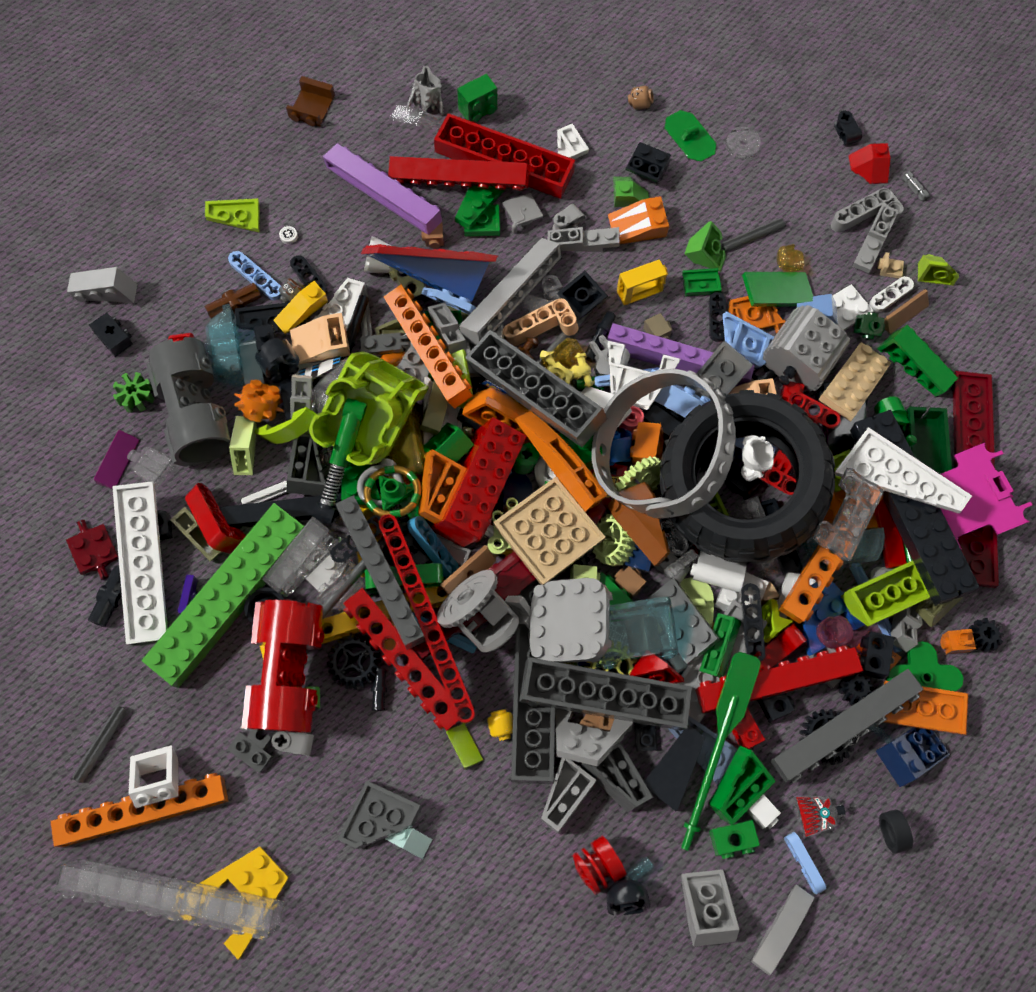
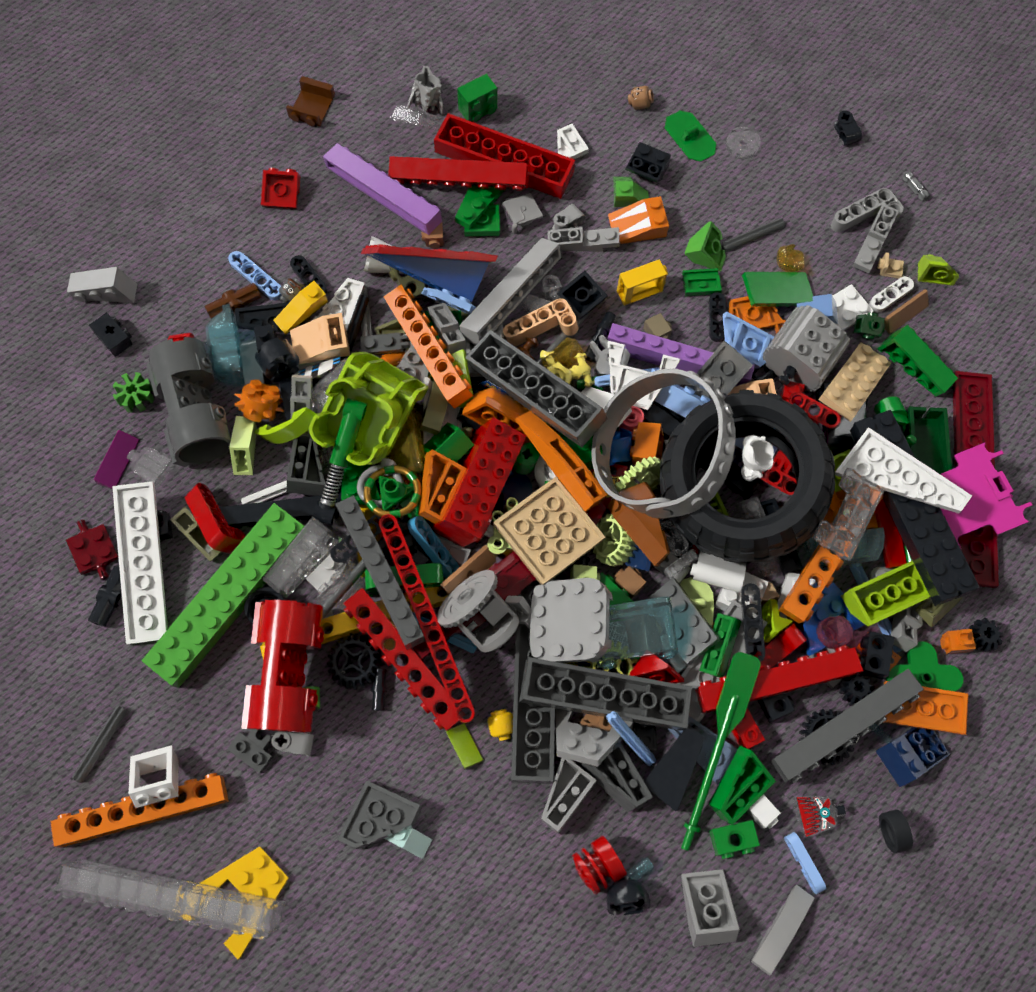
(188, 592): dark purple plate -> none
(235, 213): lime wing -> none
(280, 188): none -> red plate
(288, 235): white tile -> none
(631, 738): none -> light blue axle
(872, 163): red slope -> none

